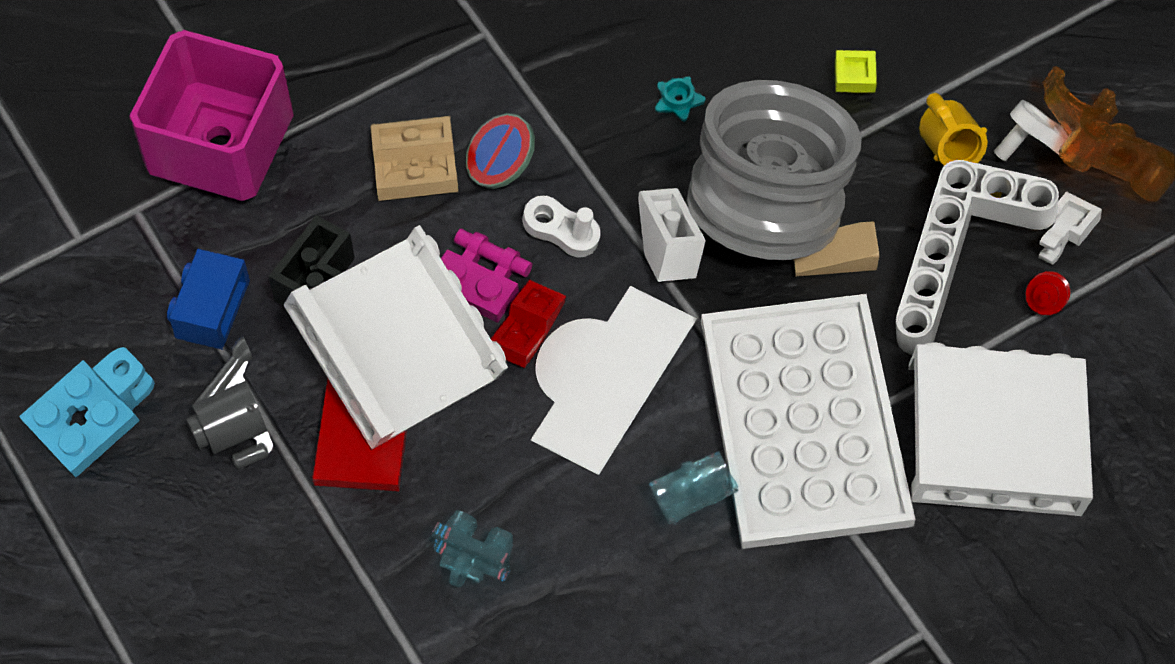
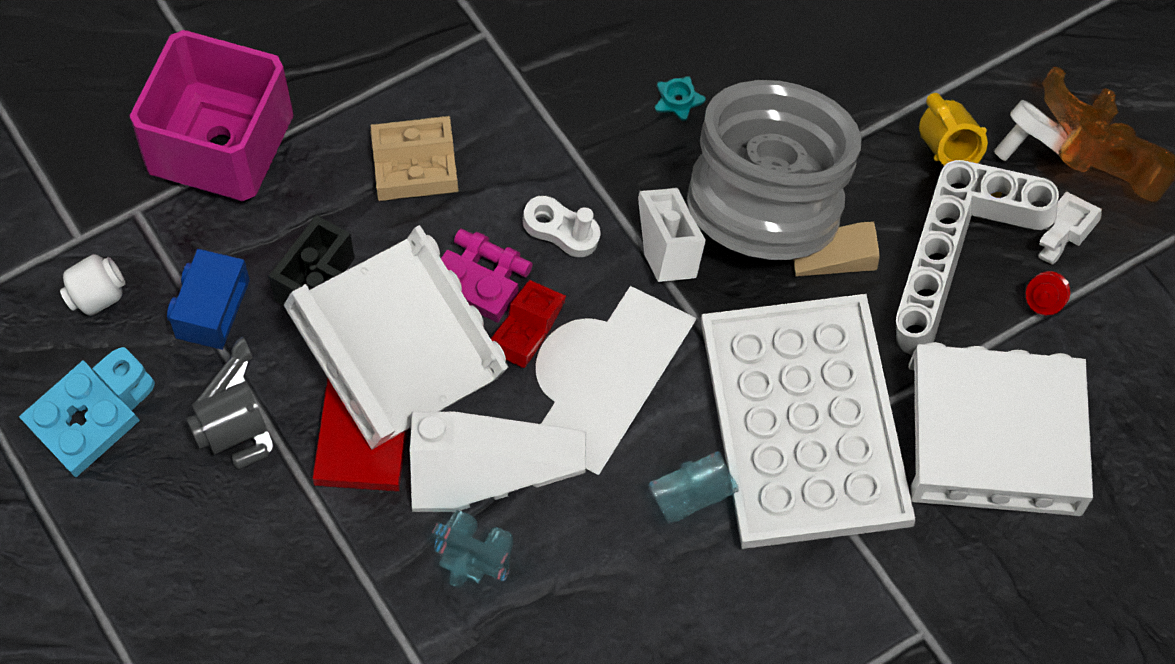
(92, 285): none -> white head
(480, 457): none -> white wedge
(500, 151): piece -> none
(855, 71): neon yellow plate -> none

